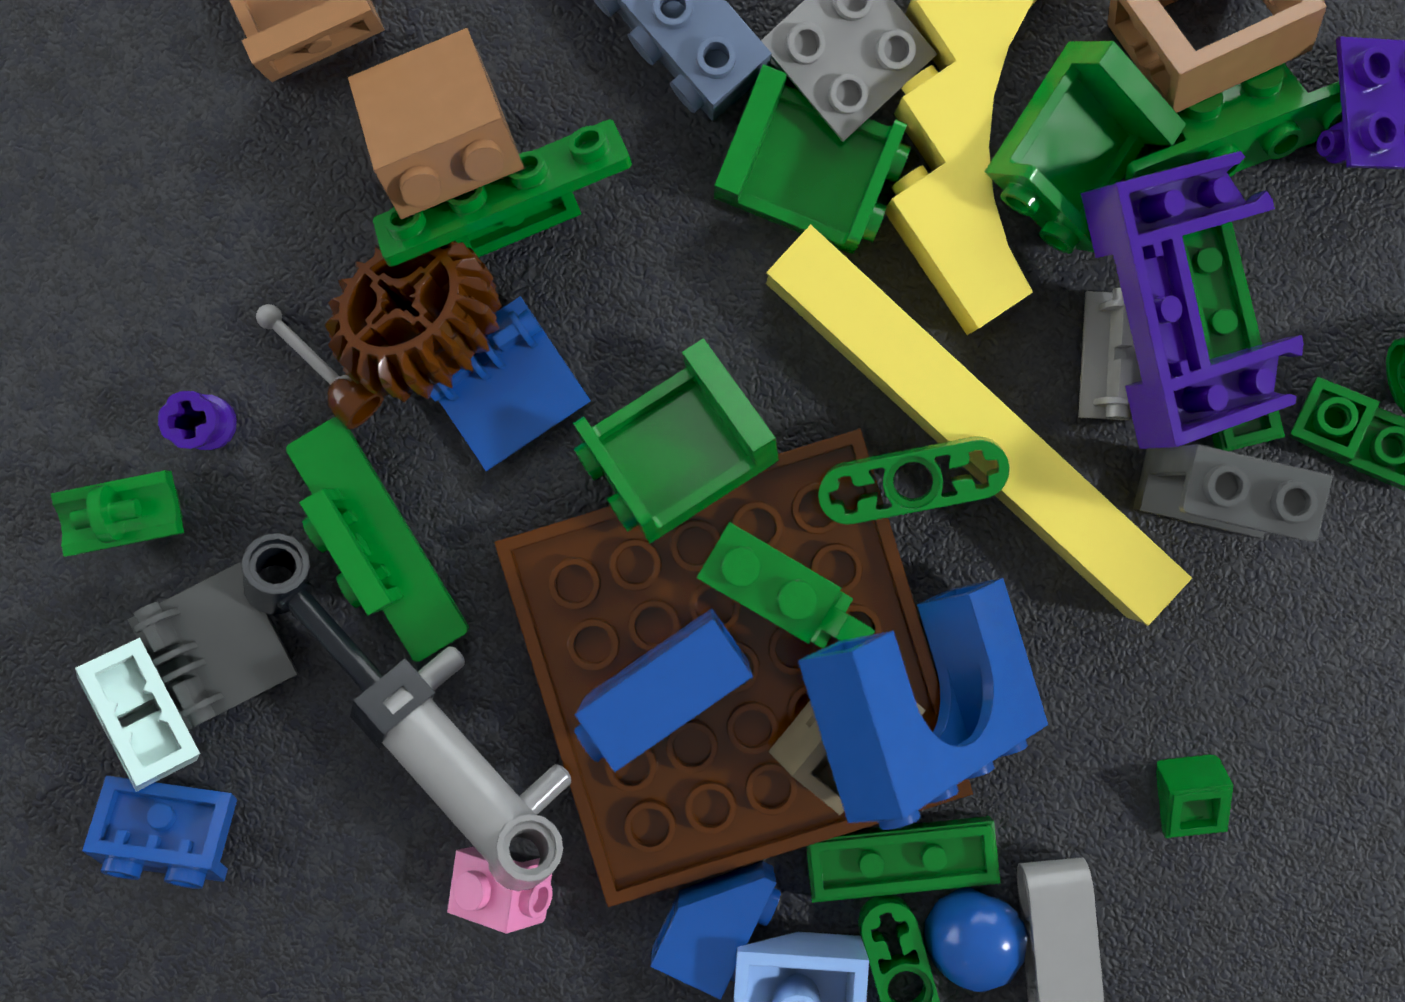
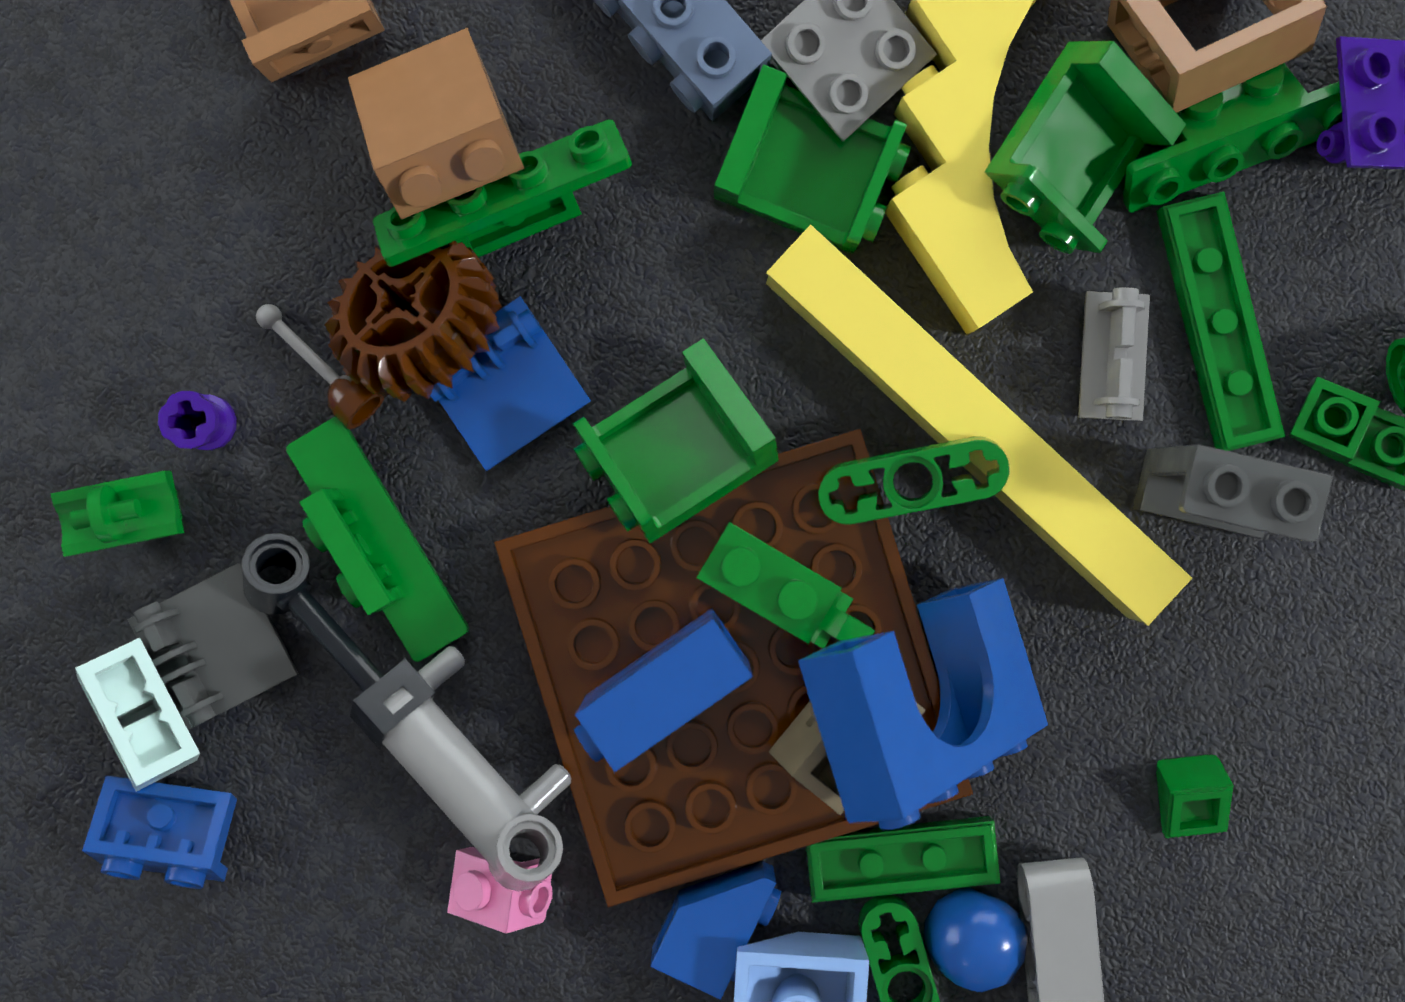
(1143, 228): dark purple wedge -> none

